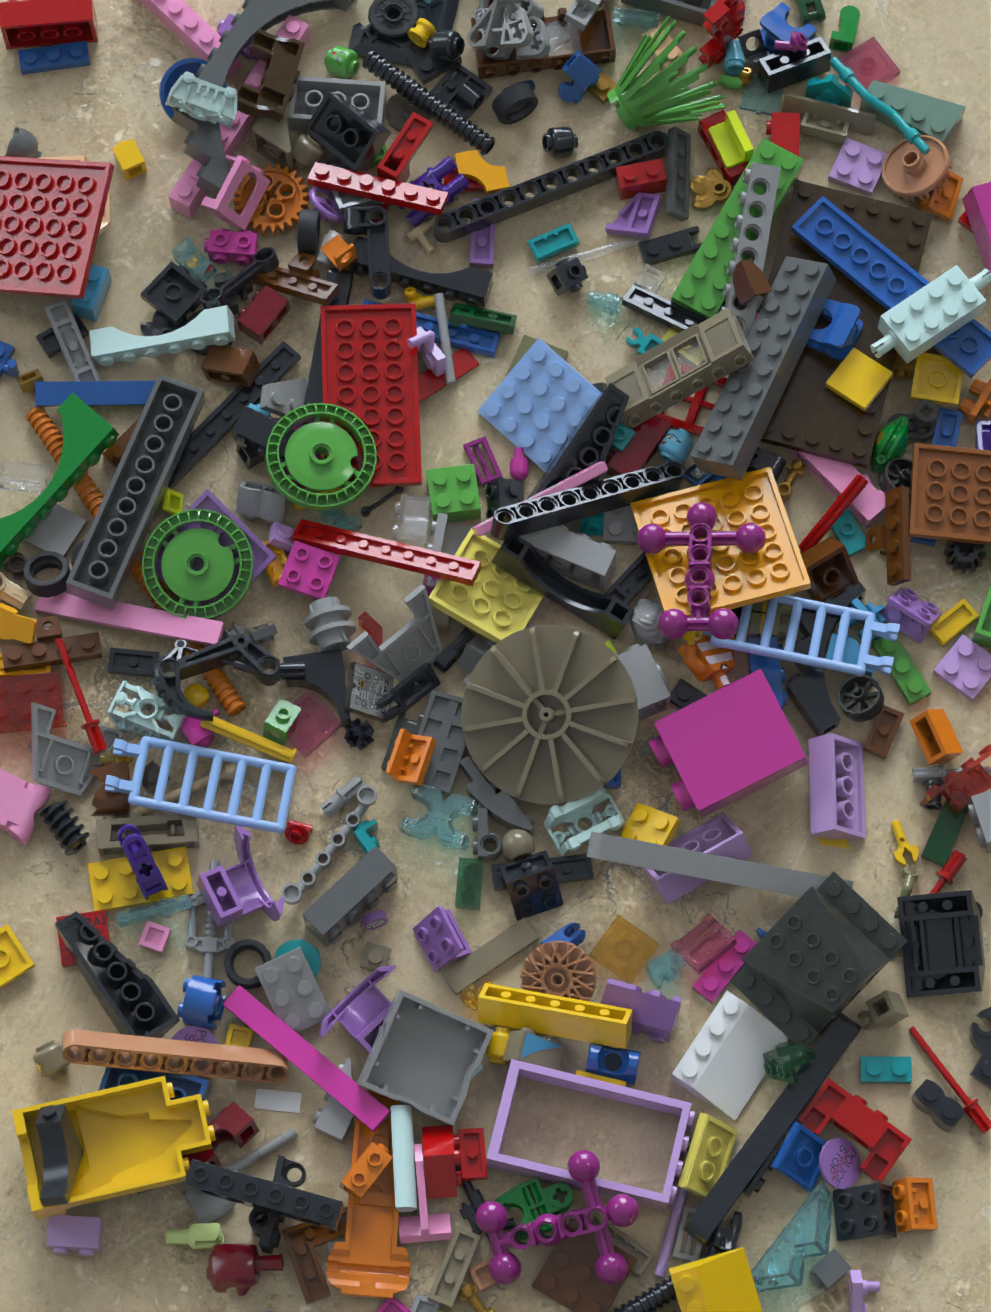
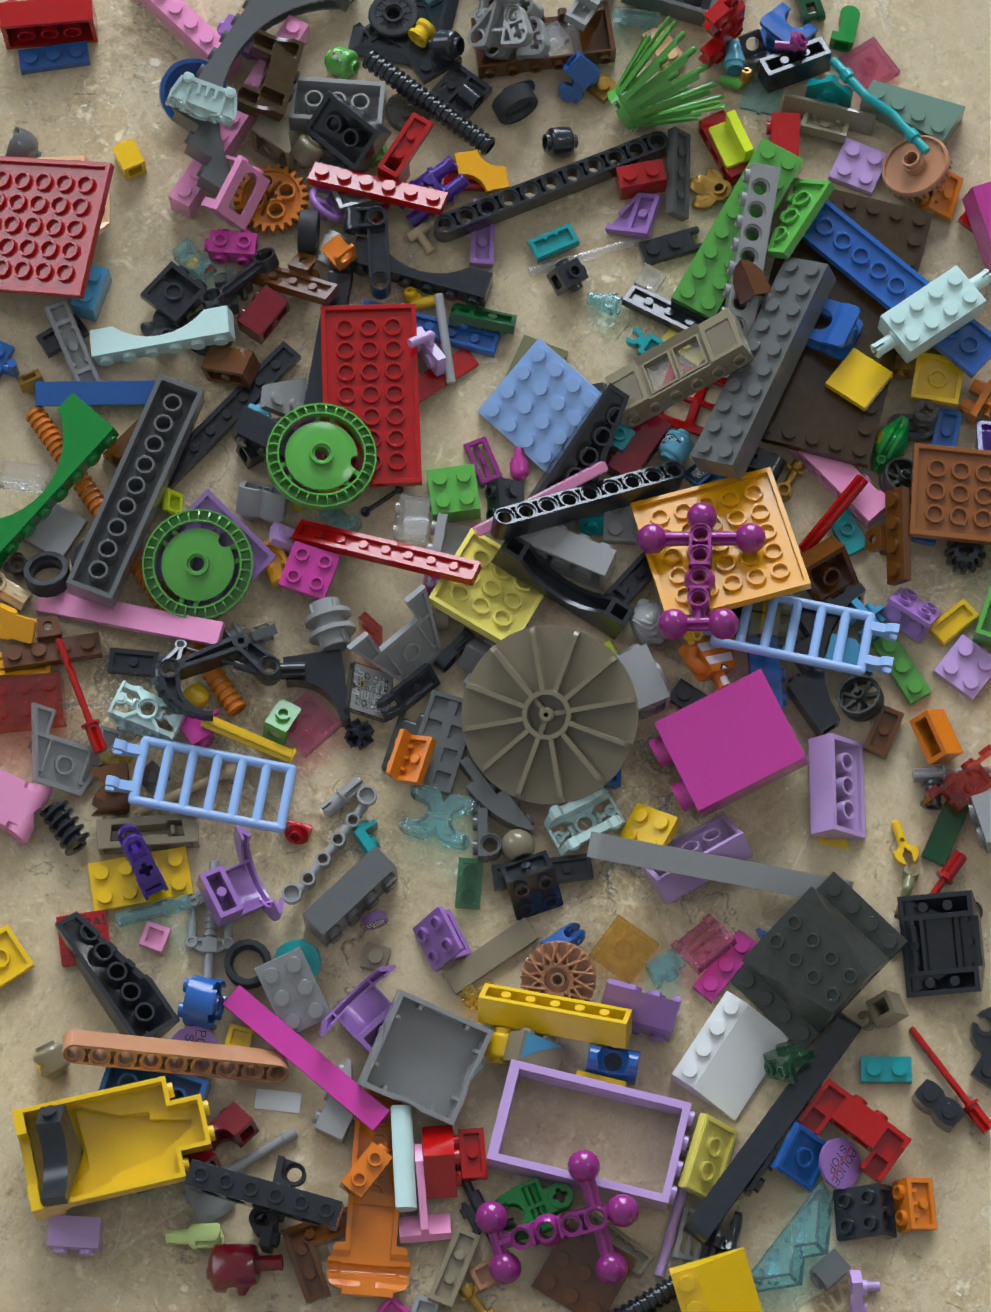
(801, 211): none -> bright green wing

